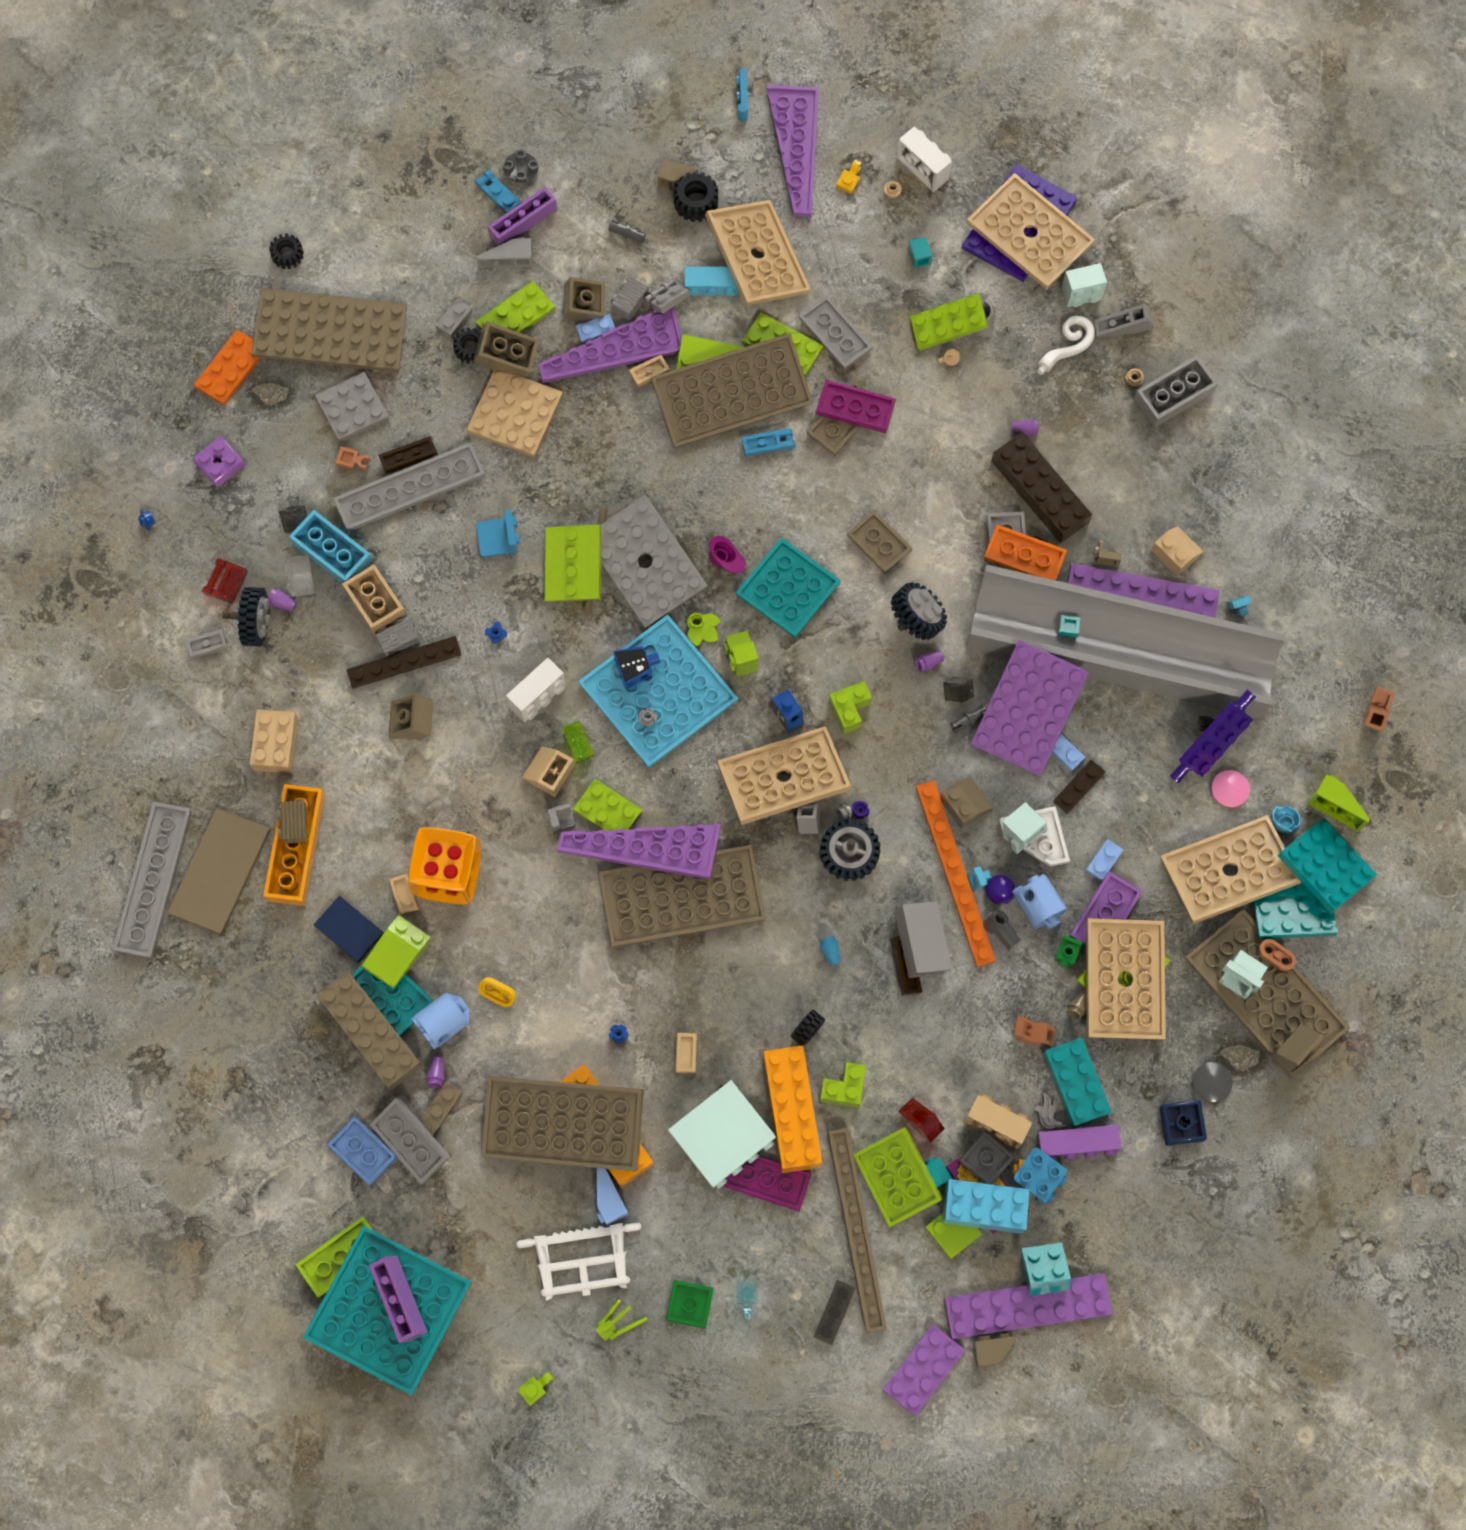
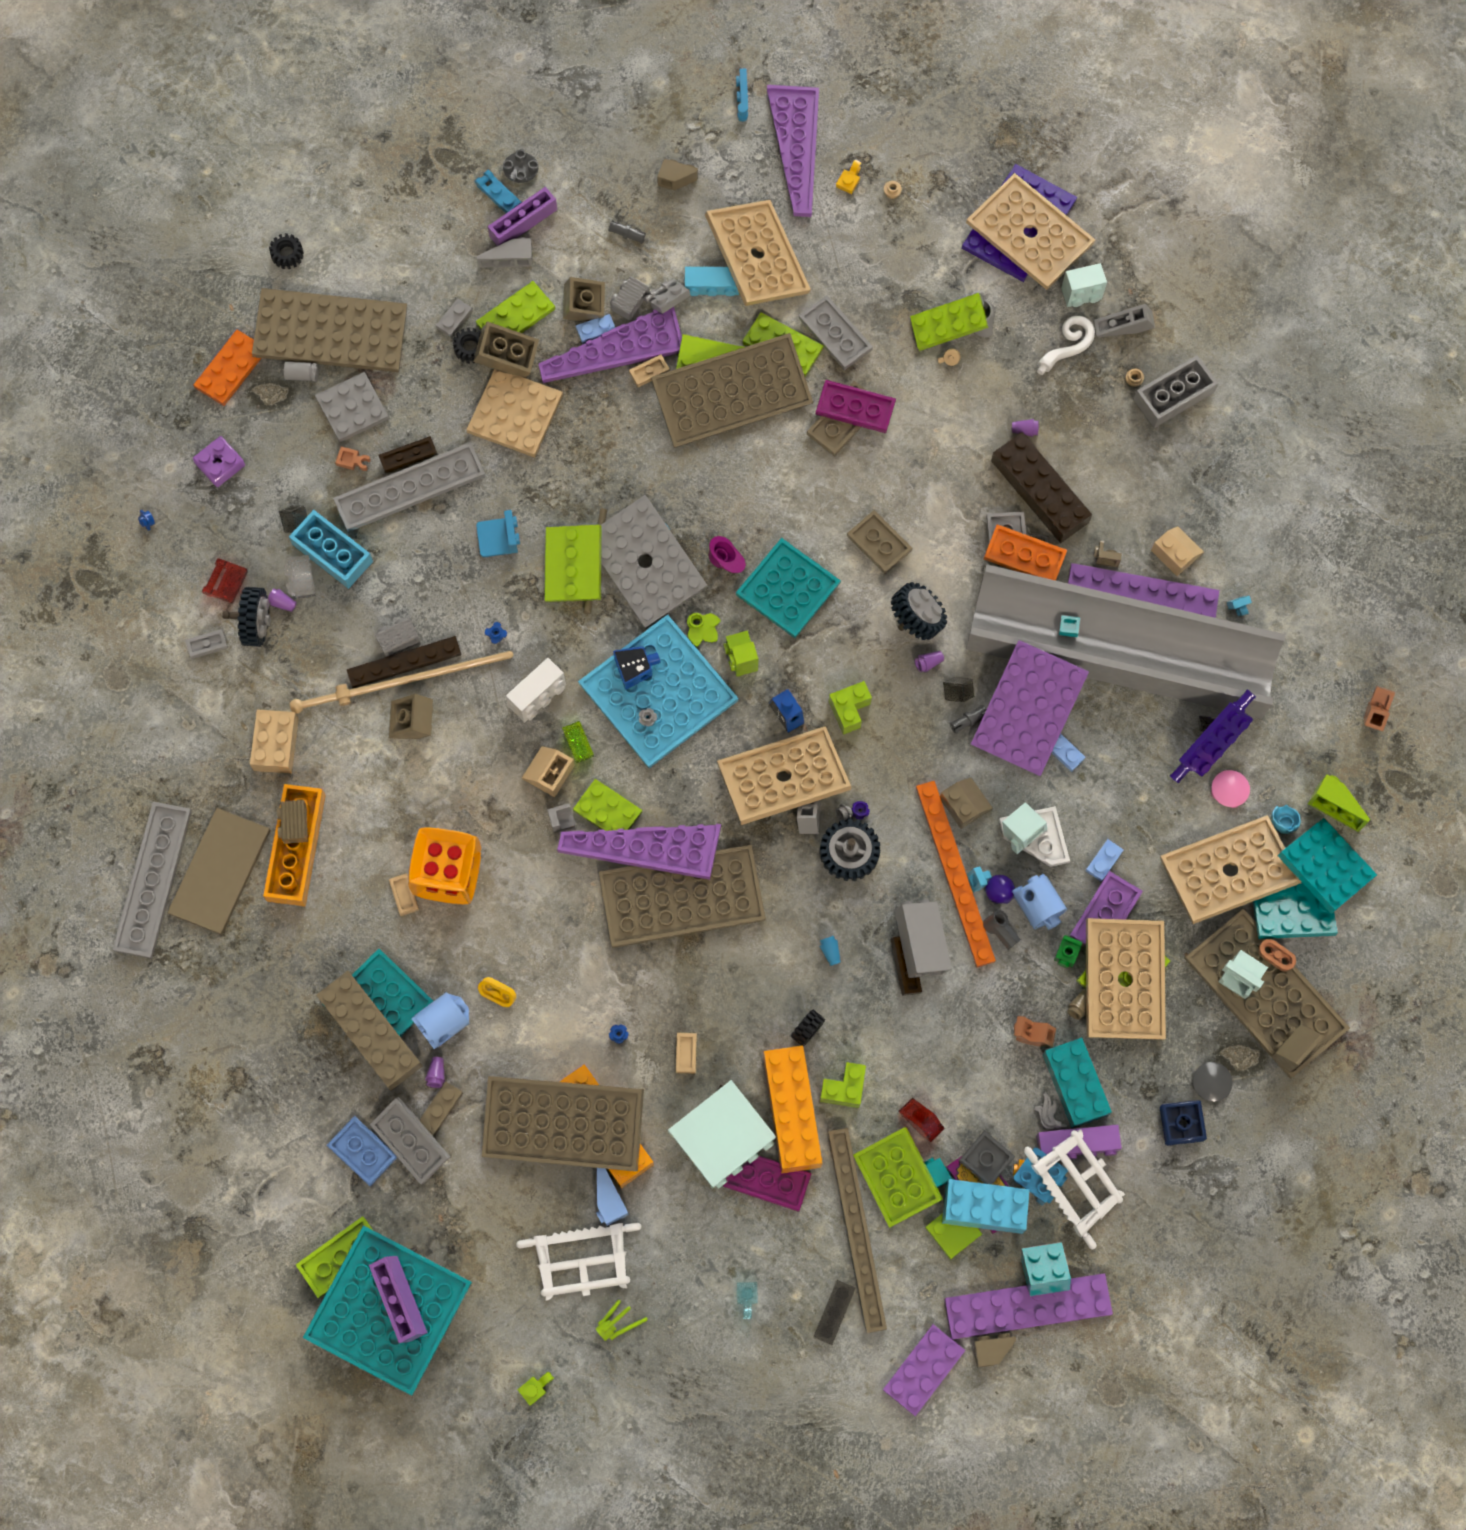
(301, 371): none -> light grey piece
(344, 694): none -> tan bar
(348, 929): dark blue tile -> none
(373, 599): tan brick -> none
(396, 951): lime slope -> none
(689, 1304): green tile -> none
(695, 184): black tyre -> none
(768, 442): dark azure plate -> none
(920, 252): teal brick -> none
(924, 158): white brick -> none
(998, 1121): tan brick -> none
(1079, 786): dark brown plate -> none
(1099, 1209): none -> white piece

